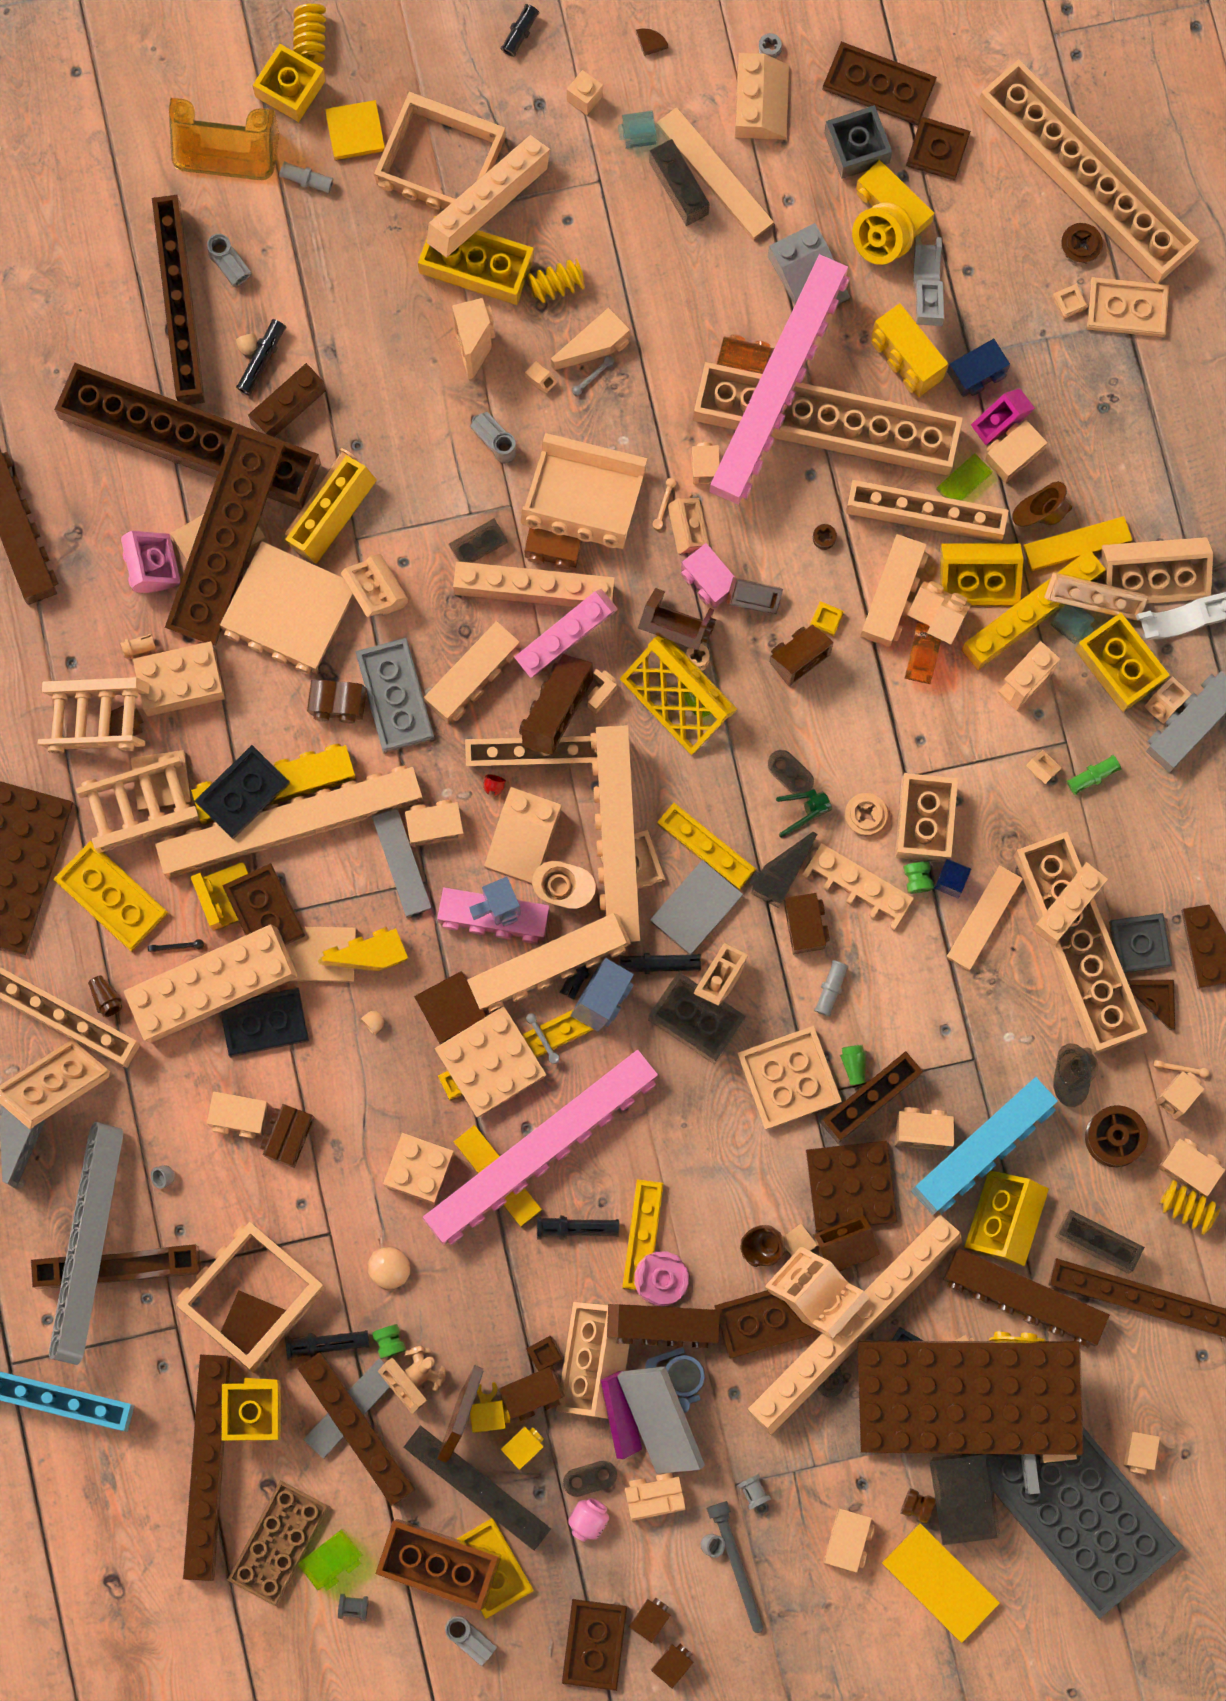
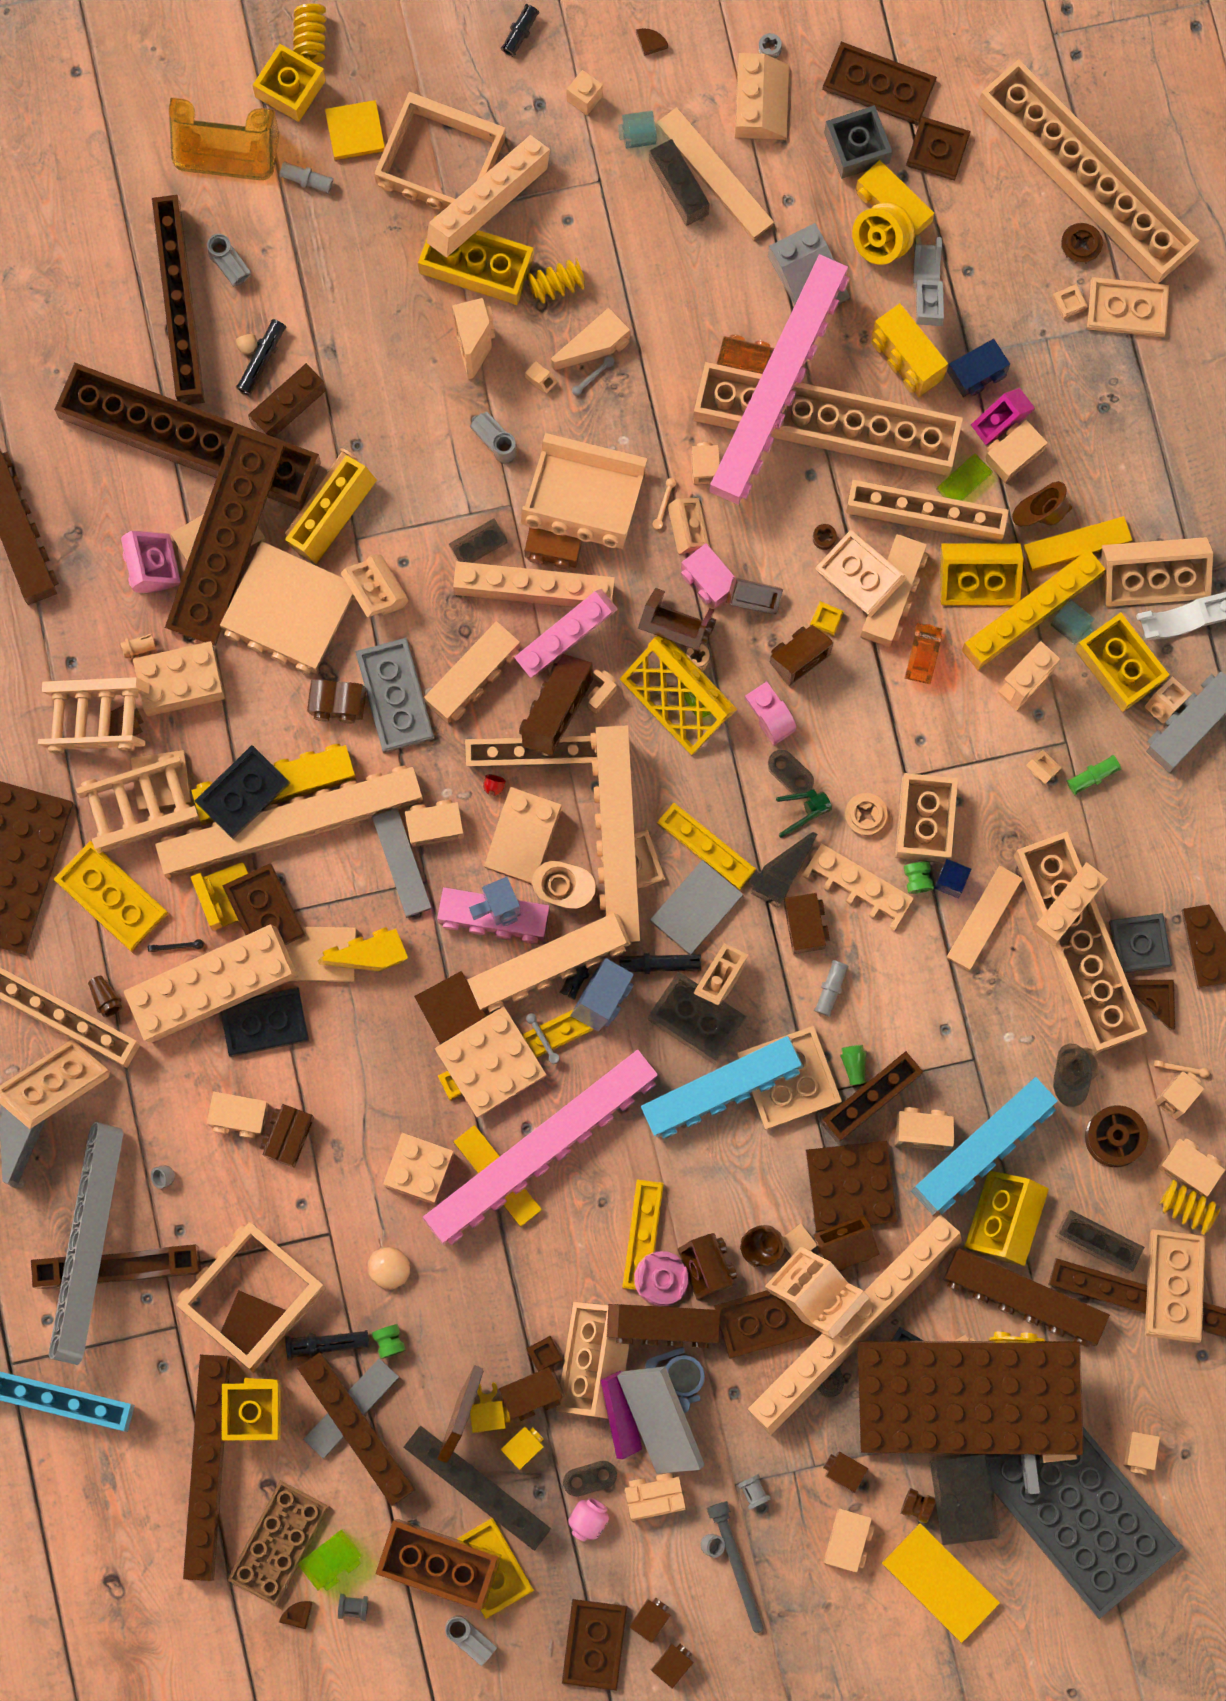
(297, 1614): none -> reddish brown tile
(373, 1021): light nougat hinge -> none
(406, 1382): light nougat piece -> none
(564, 1227): black pin -> none
(707, 1265): none -> reddish brown brick
(721, 1087): none -> medium azure brick
(772, 713): none -> bright pink brick
(845, 1471): none -> reddish brown brick
(860, 573): none -> light nougat tile
(939, 610): light nougat brick -> none
(1095, 596): light nougat tile -> none
(1175, 1286): none -> light nougat tile

